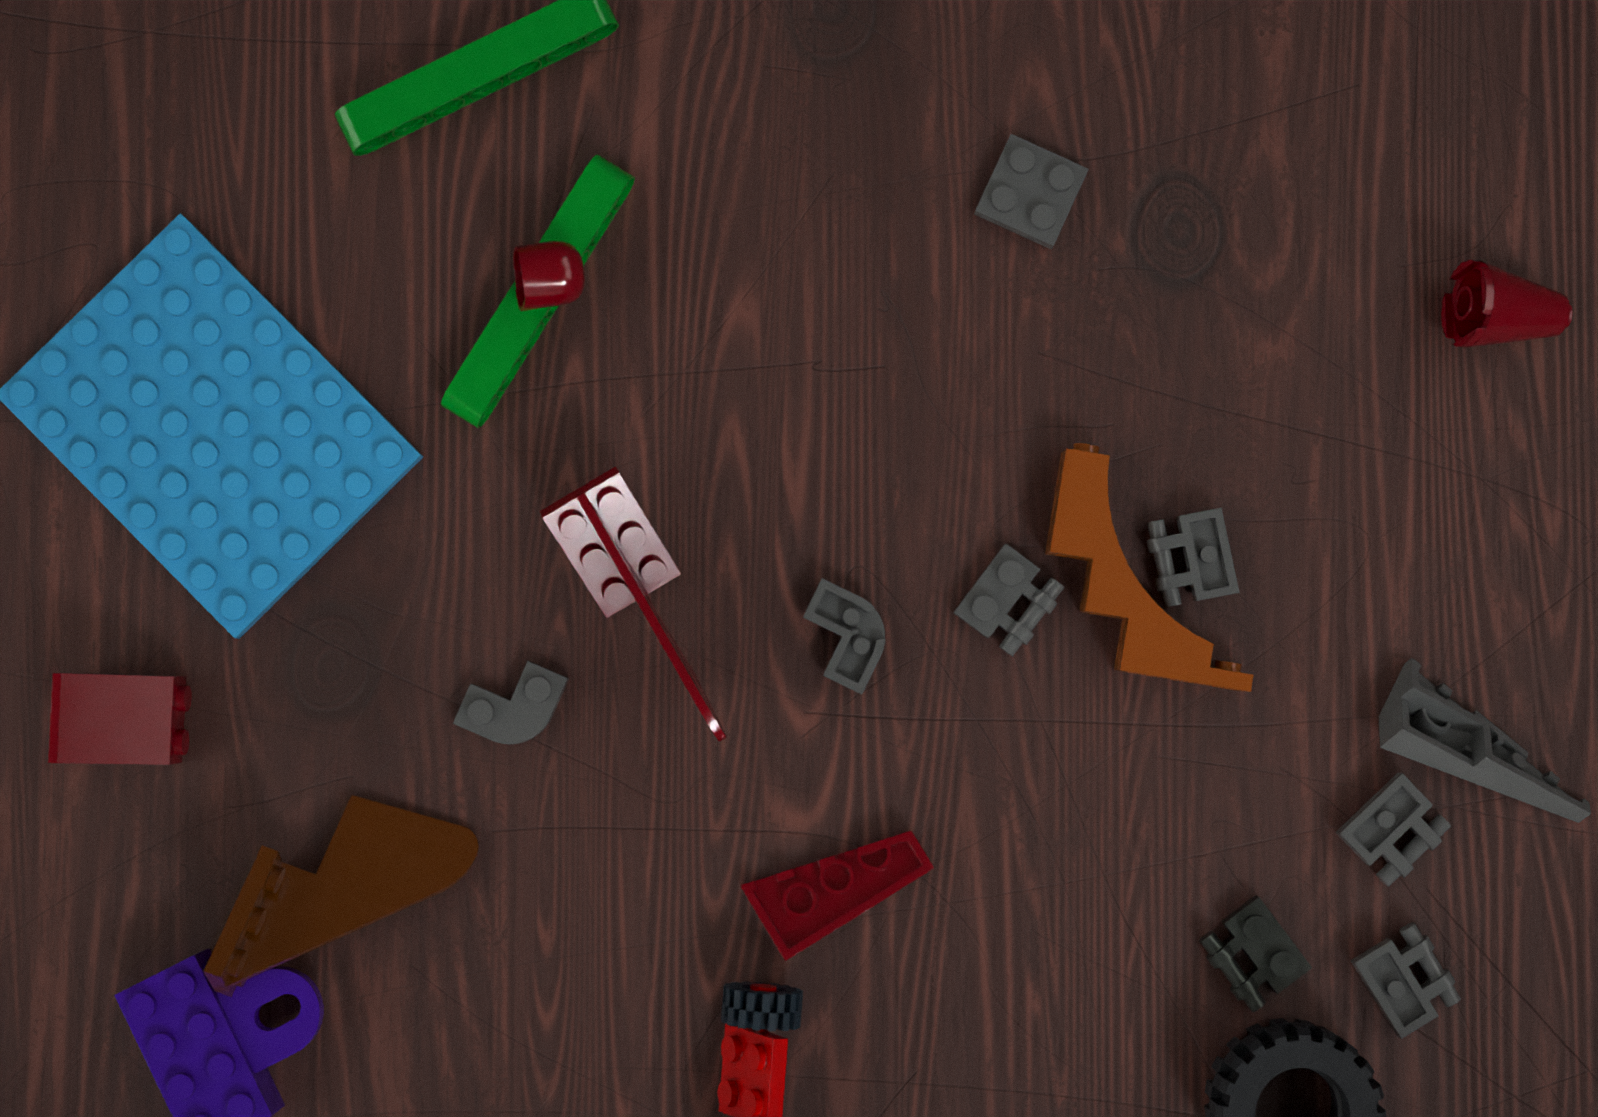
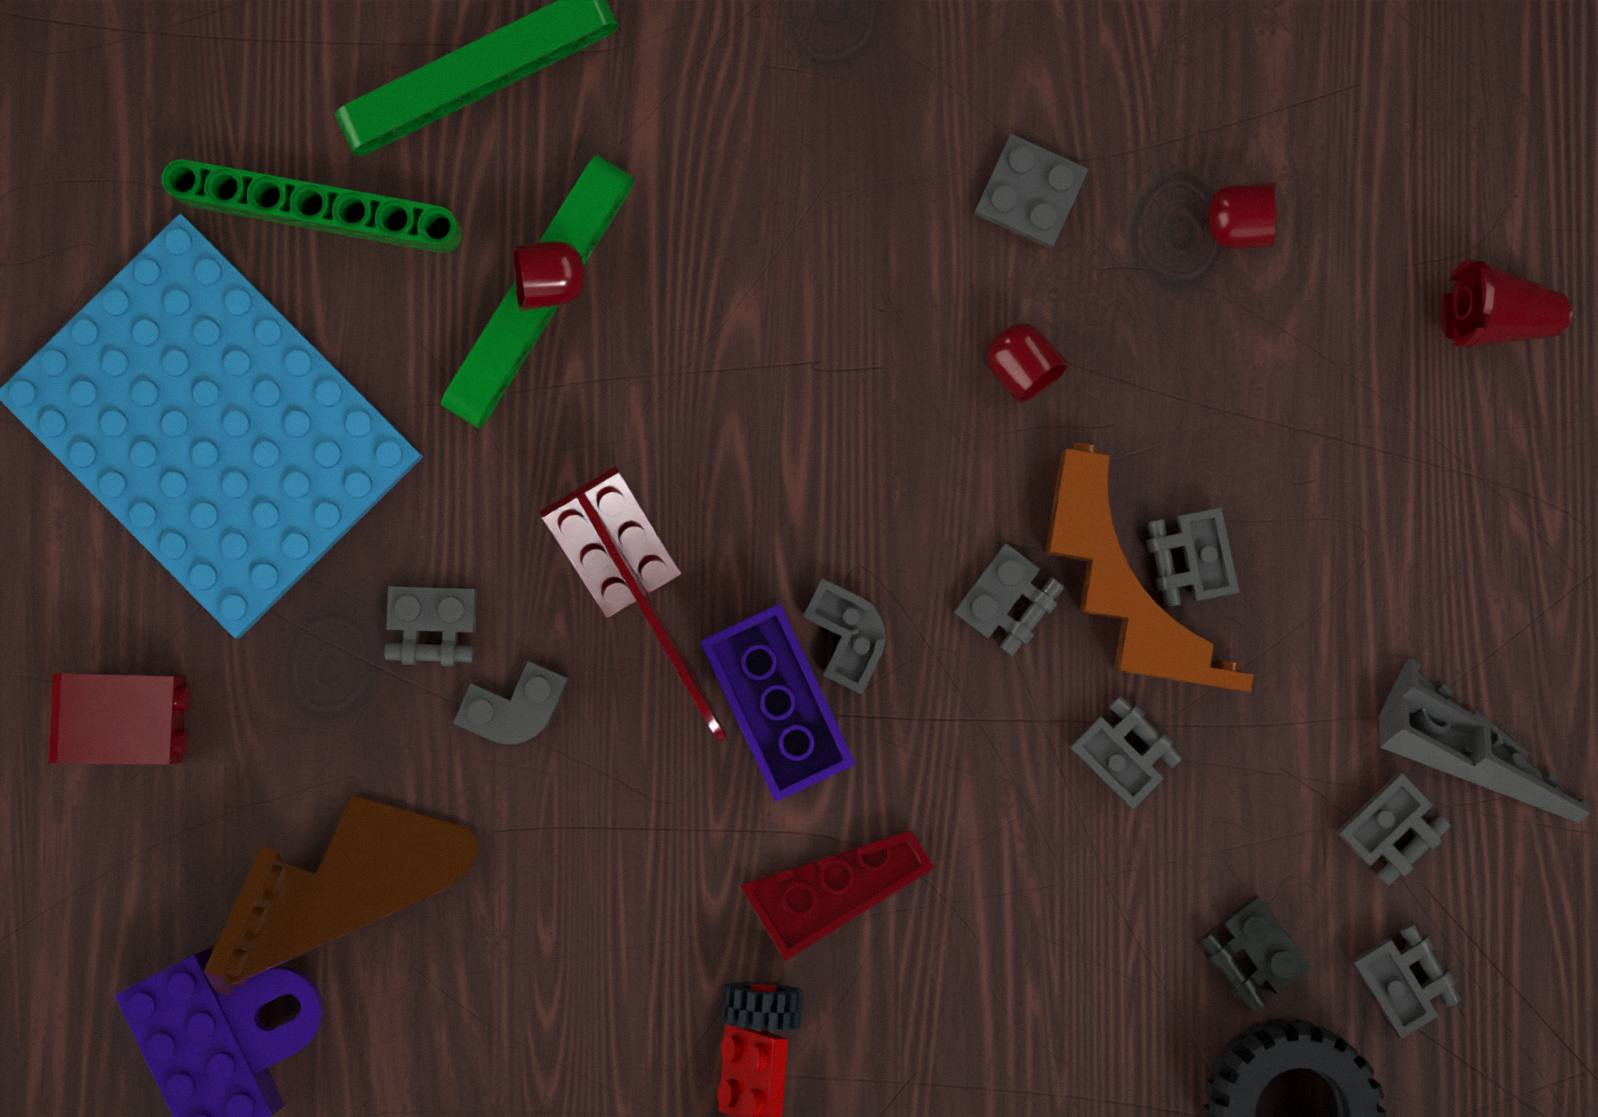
(295, 195): none -> green beam
(431, 610): none -> dark grey plate
(777, 702): none -> dark purple brick
(1025, 361): none -> dark red helmet
(1117, 761): none -> dark grey plate
(1243, 216): none -> dark red helmet

